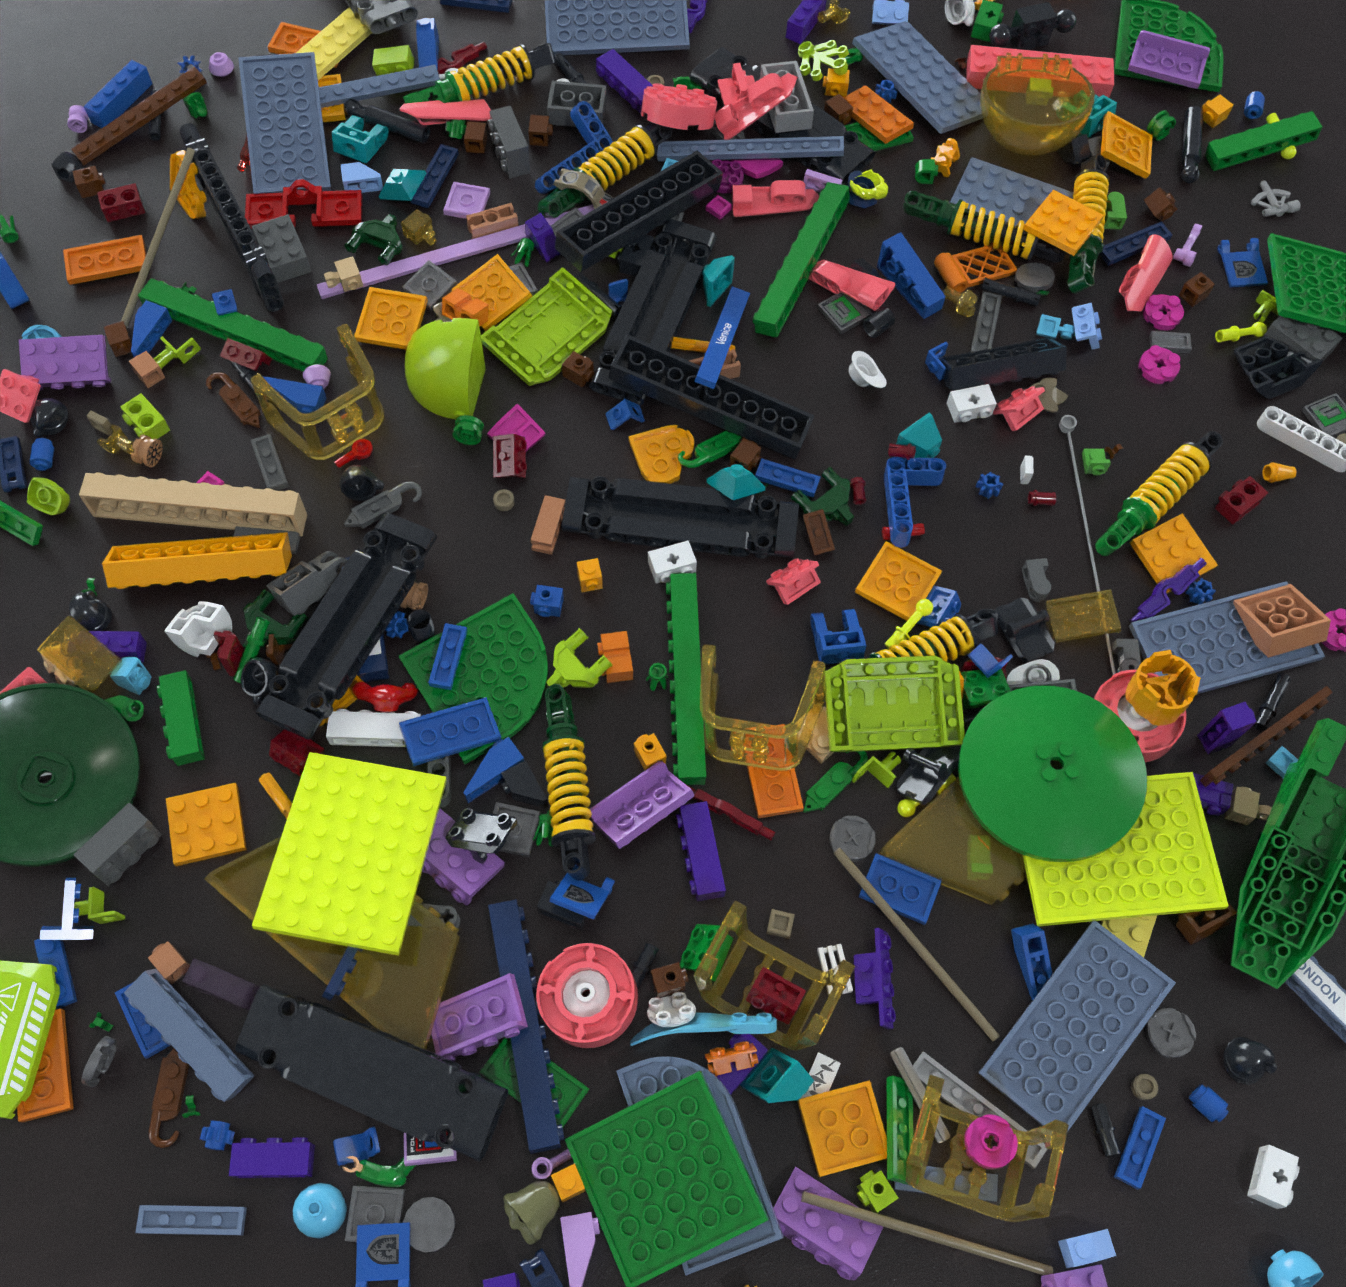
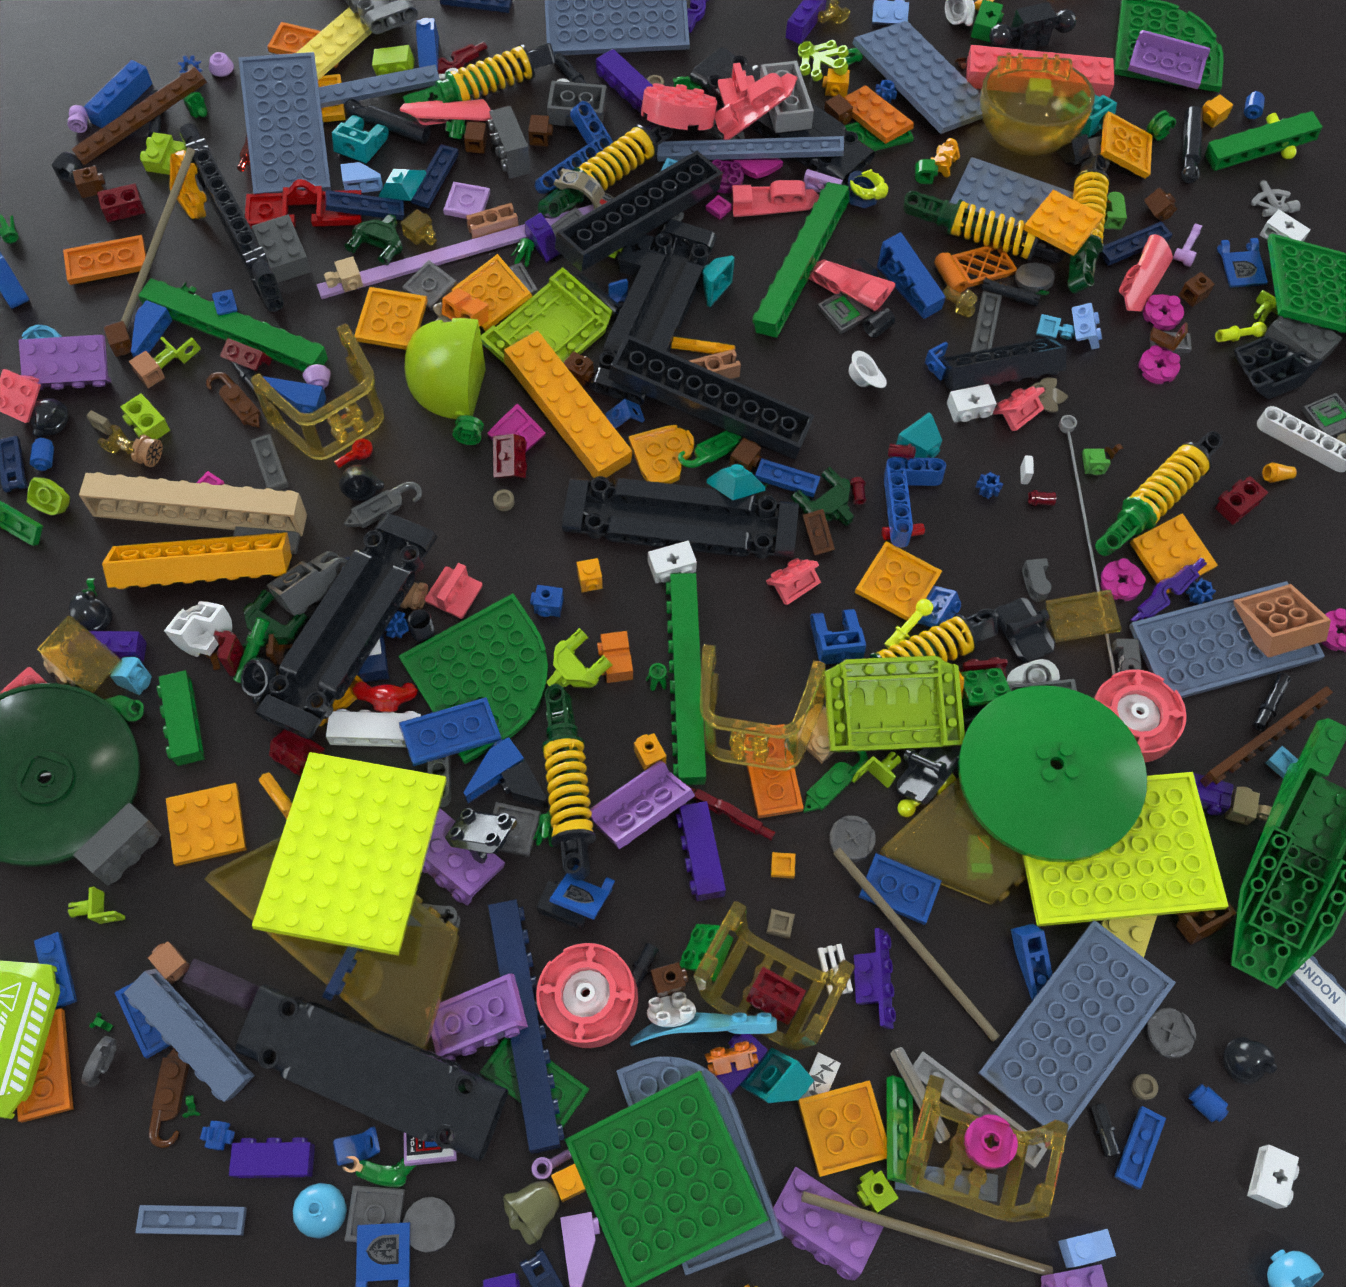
(70, 916): bracket -> none
(158, 152): none -> lime plate
(363, 204): none -> dark blue plate
(448, 656): blue plate -> none
(454, 591): none -> coral bracket
(548, 525): nougat piece -> none
(567, 406): none -> light orange brick
(722, 338): blue tile -> none
(783, 865): none -> light orange tile
(985, 660): blue bracket -> none
(1126, 570): none -> dark pink plate
(1165, 340): none -> reddish brown bracket
(1172, 690): light orange piece -> none
(1227, 727): dark purple brick -> none
(1285, 226): none -> white brick

